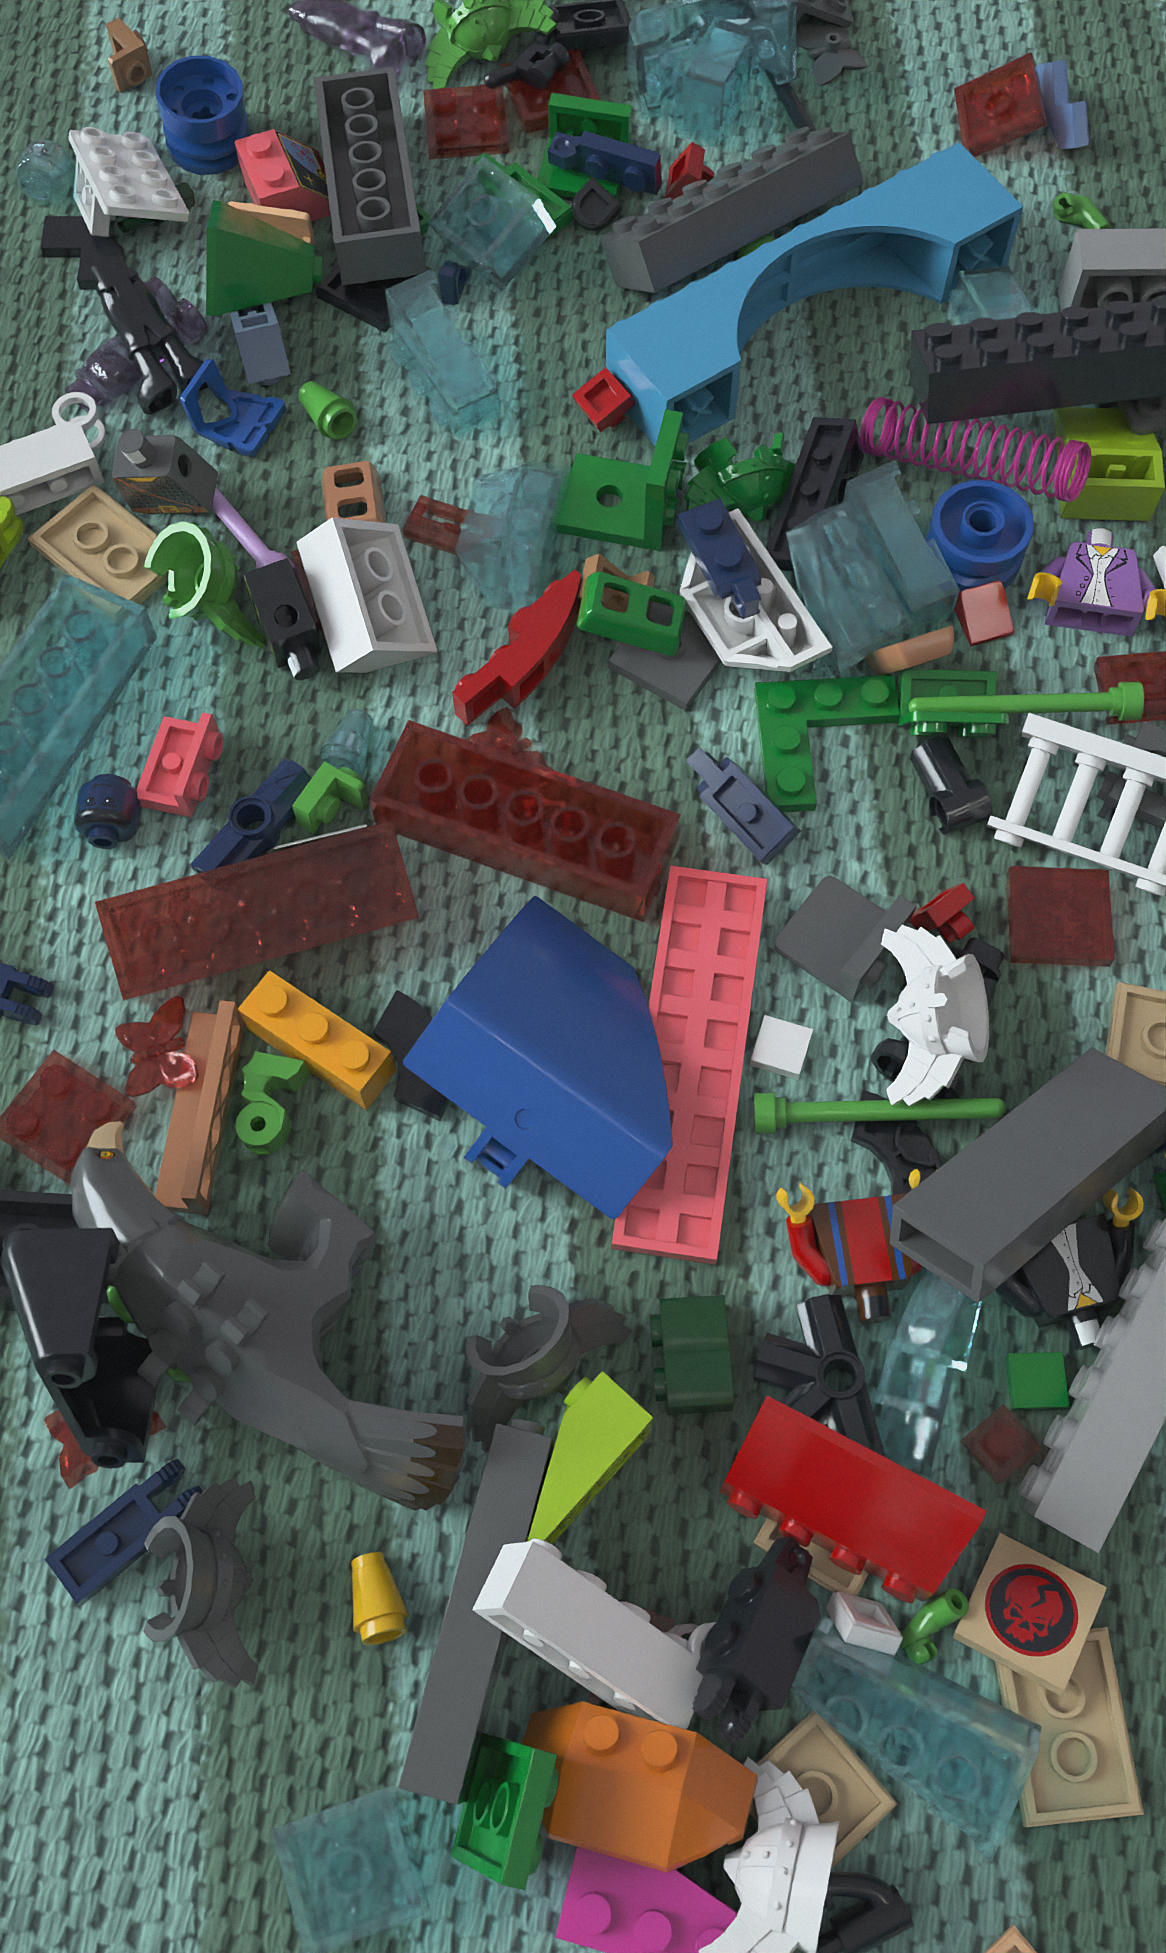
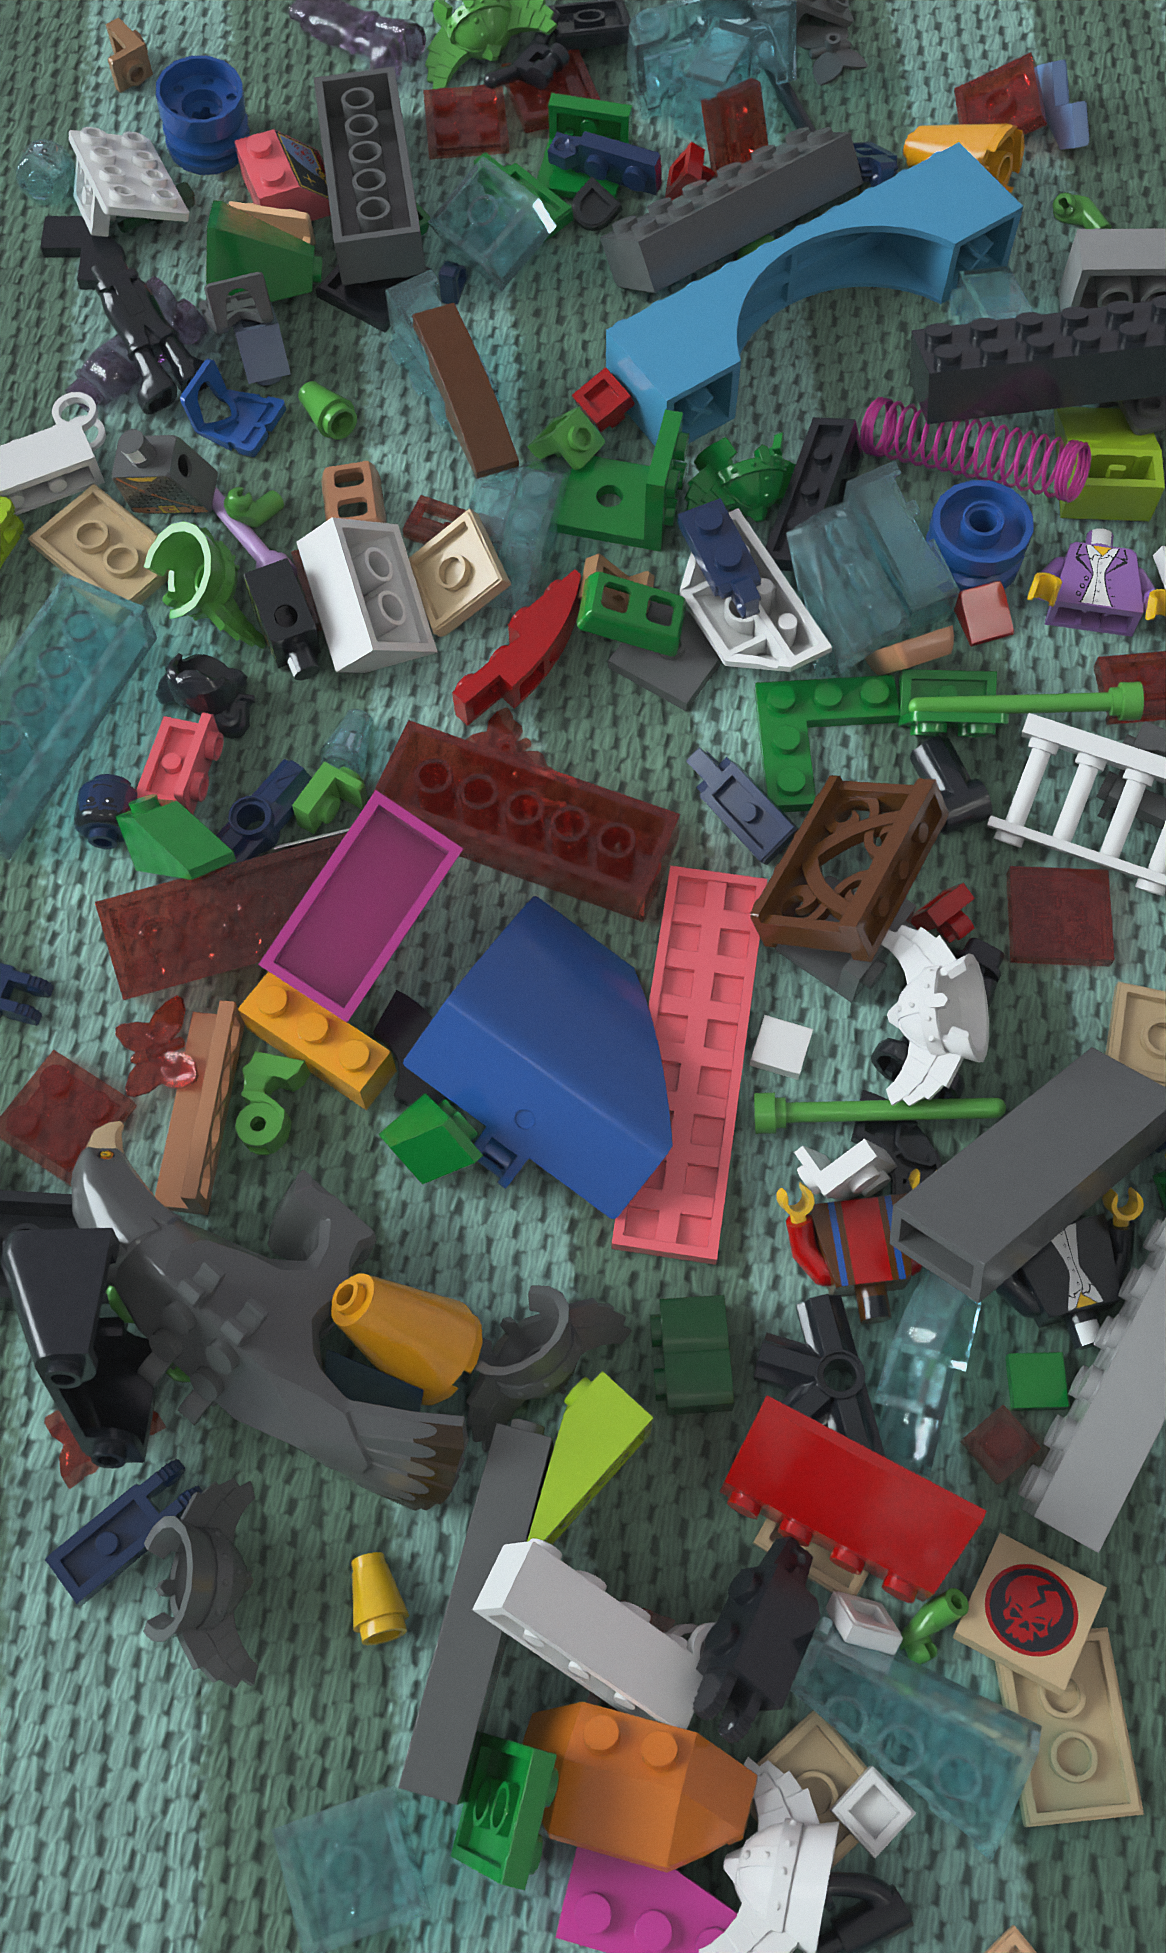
(170, 840): none -> green slope
(208, 687): none -> black hair
(225, 311): none -> dark grey piece
(252, 512): none -> bright green arm
(361, 906): none -> dark pink piece
(369, 1385): none -> dark blue sticker
(409, 1332): none -> light orange cone
(432, 1139): none -> green slope
(457, 573): none -> tan tile
(465, 390): none -> reddish brown slope
(568, 436): none -> bright green bracket
(734, 124): none -> clear red plate
(855, 1172): none -> white bracket
(872, 1811): none -> white tile
(875, 162): none -> dark blue hinge
(907, 835): none -> reddish brown fence
(993, 145): none -> light orange cone

